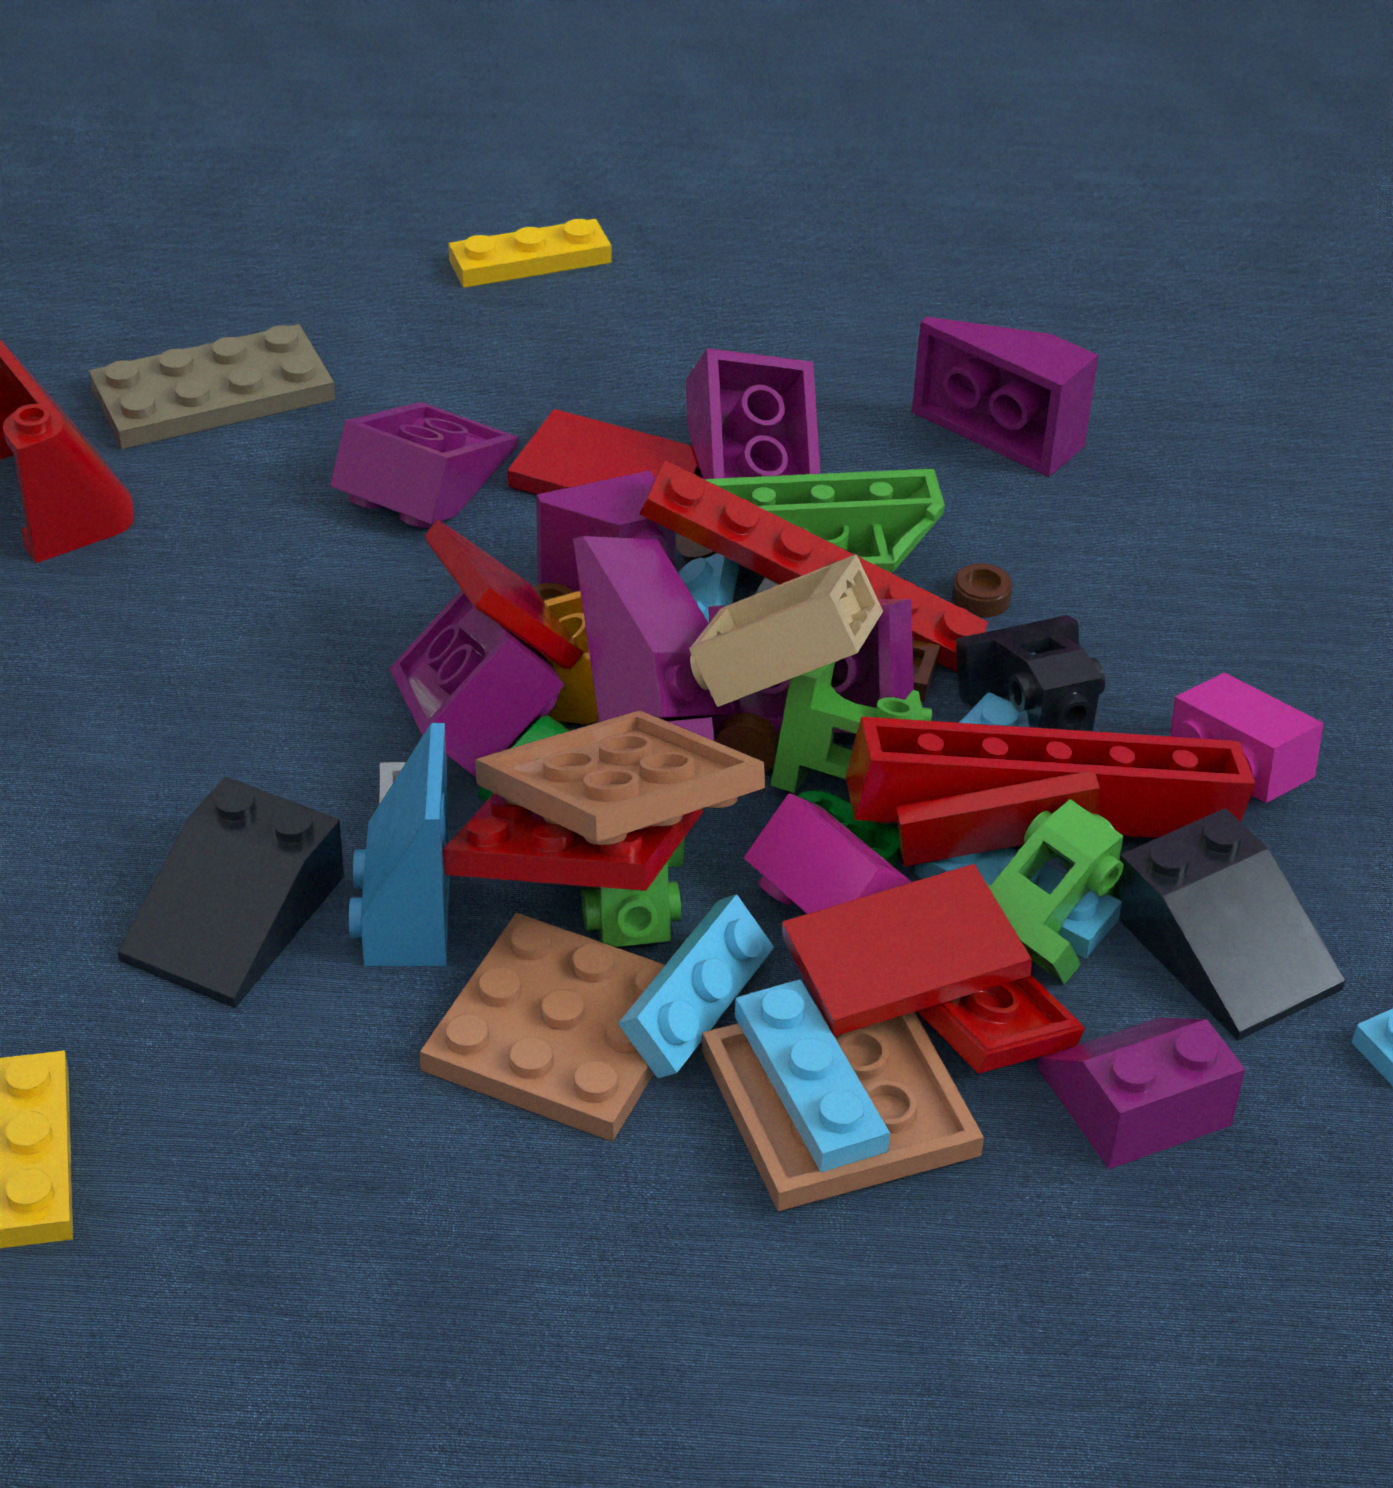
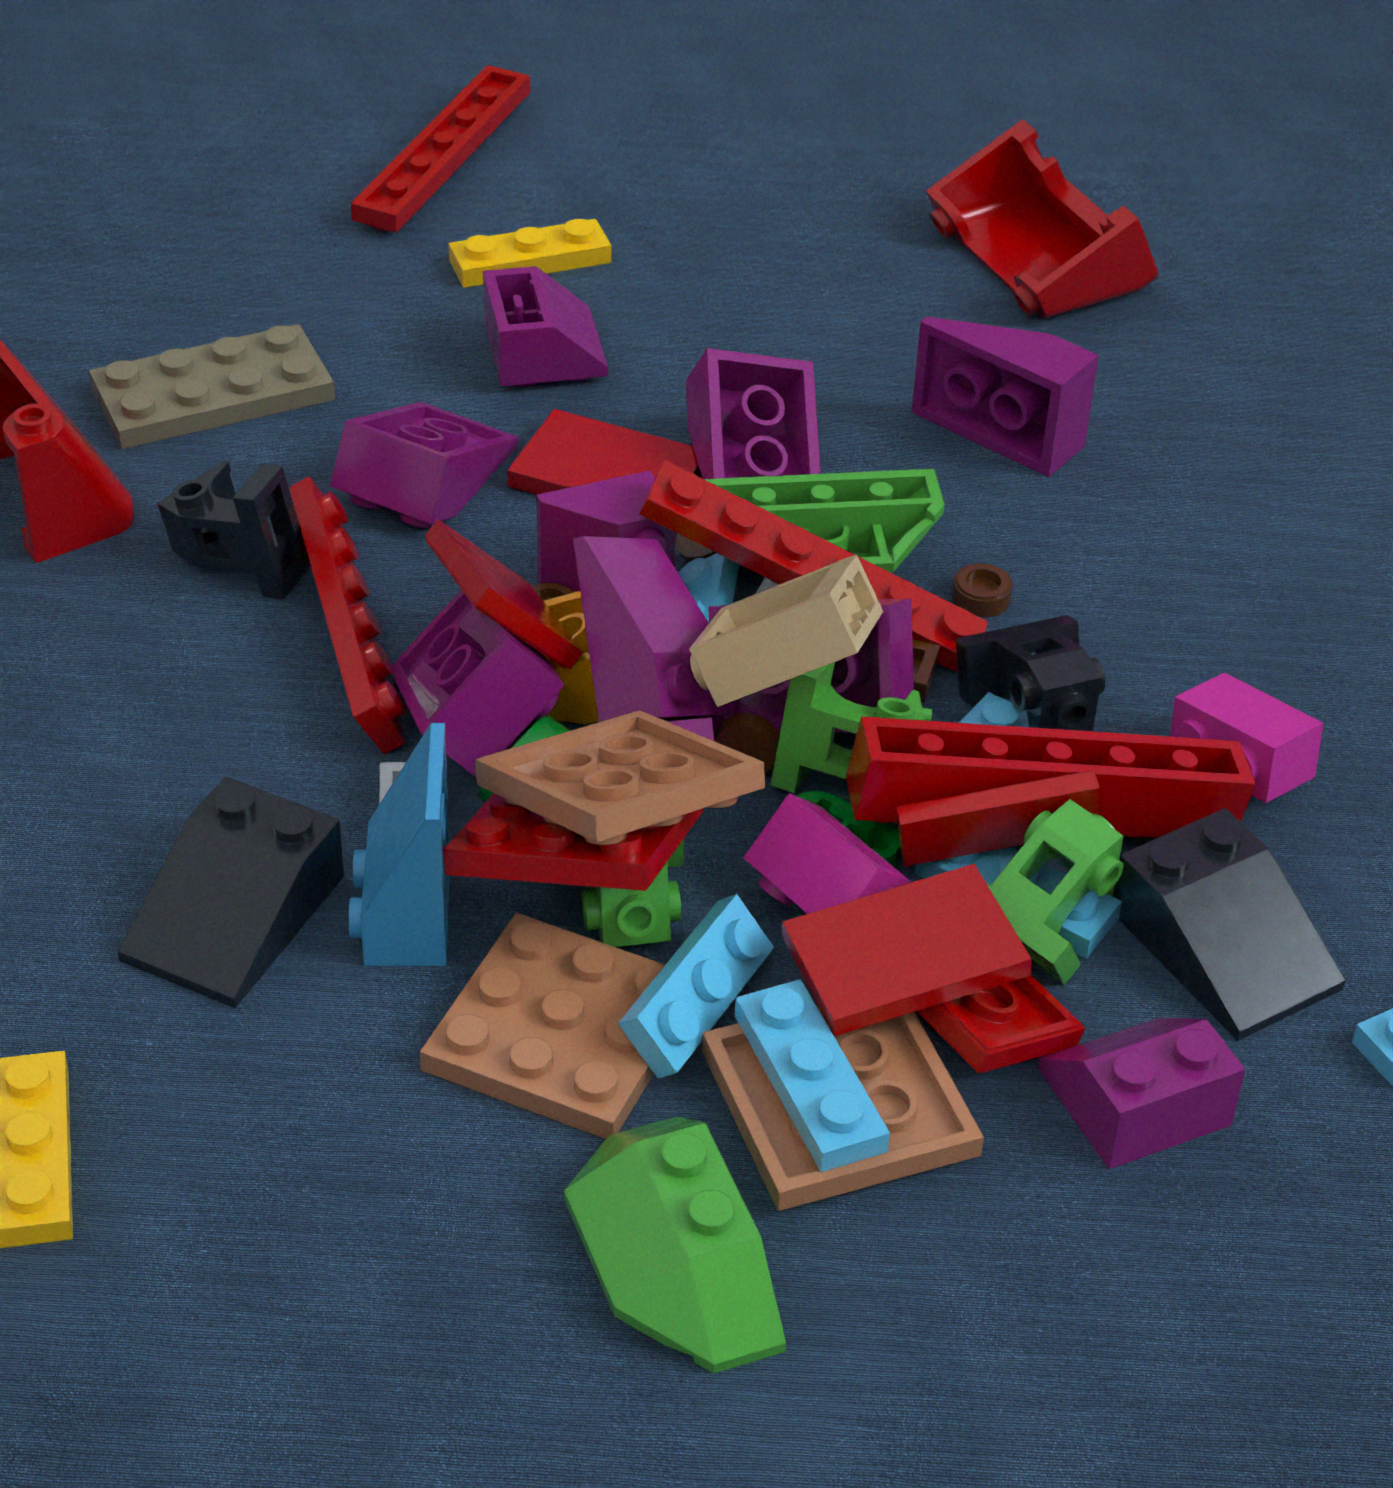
(231, 529): none -> black tile
(348, 617): none -> red plate
(440, 149): none -> red plate
(538, 329): none -> magenta slope
(677, 1244): none -> bright green wedge
(1039, 228): none -> red windscreen

